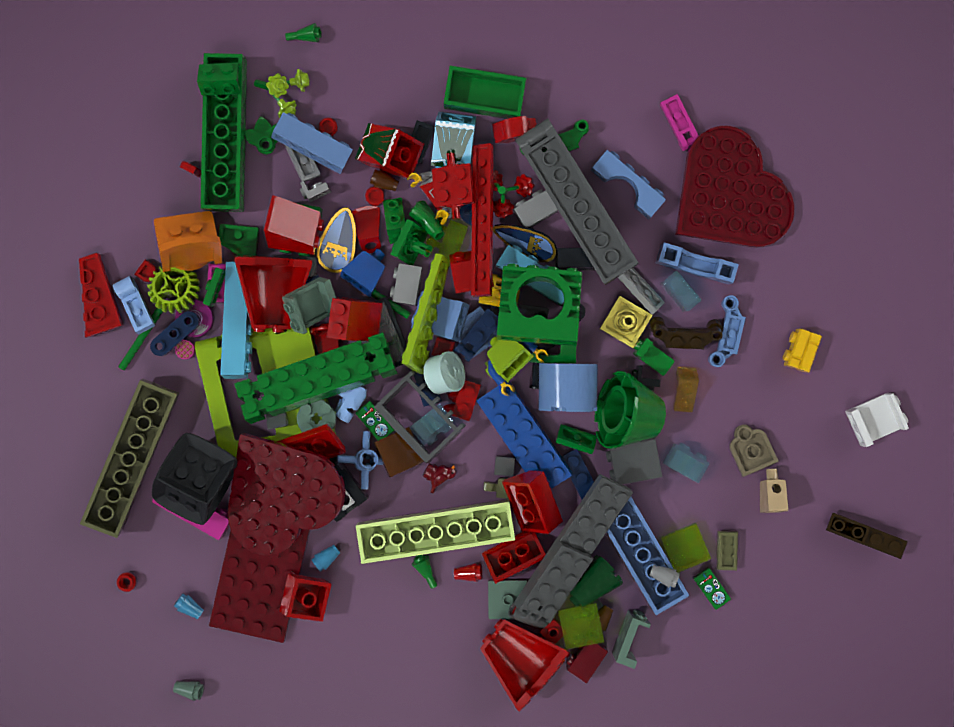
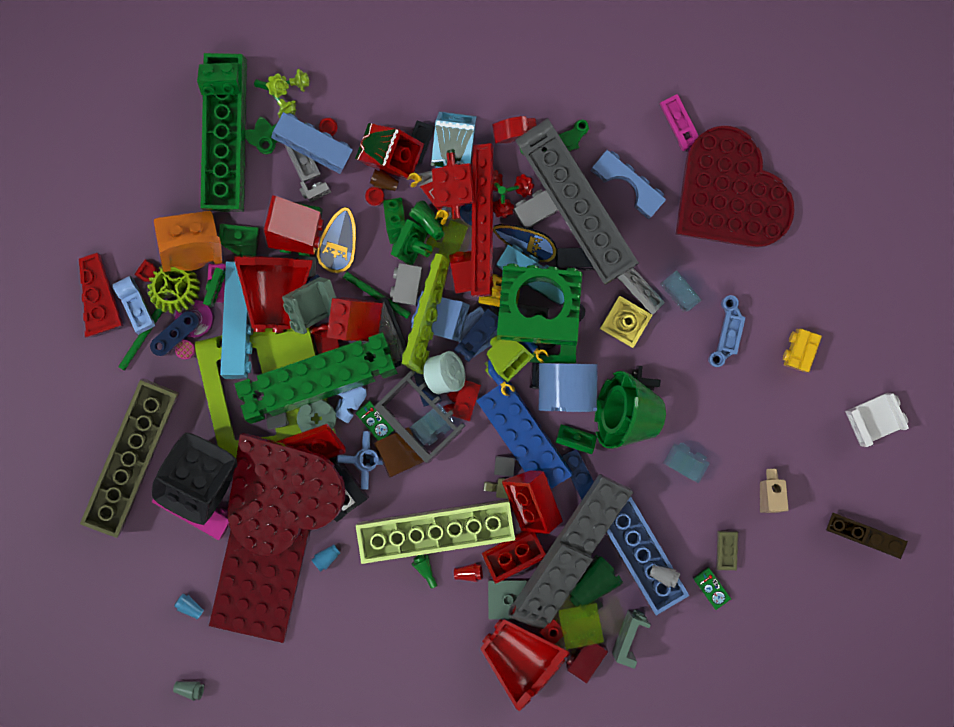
(121, 584): red plate -> none
(190, 168): red tile -> none
(305, 597): red brick -> none
(309, 33): green cone -> none
(365, 271): blue torso -> none
(367, 226): red piece -> none
(438, 474): dark red animal -> none
(441, 346): red tile -> none
(484, 92): green piece -> none
(605, 615): reddish brown cone -> none
(634, 462): dark grey panel -> none
(653, 356): green bracket -> none
(684, 337): dark brown plate -> none
(685, 547): clear neon green plate -> none
(686, 389): clear yellow bracket -> none
(706, 267): medium blue arch -> none
(751, 450): dark tan plate -> none

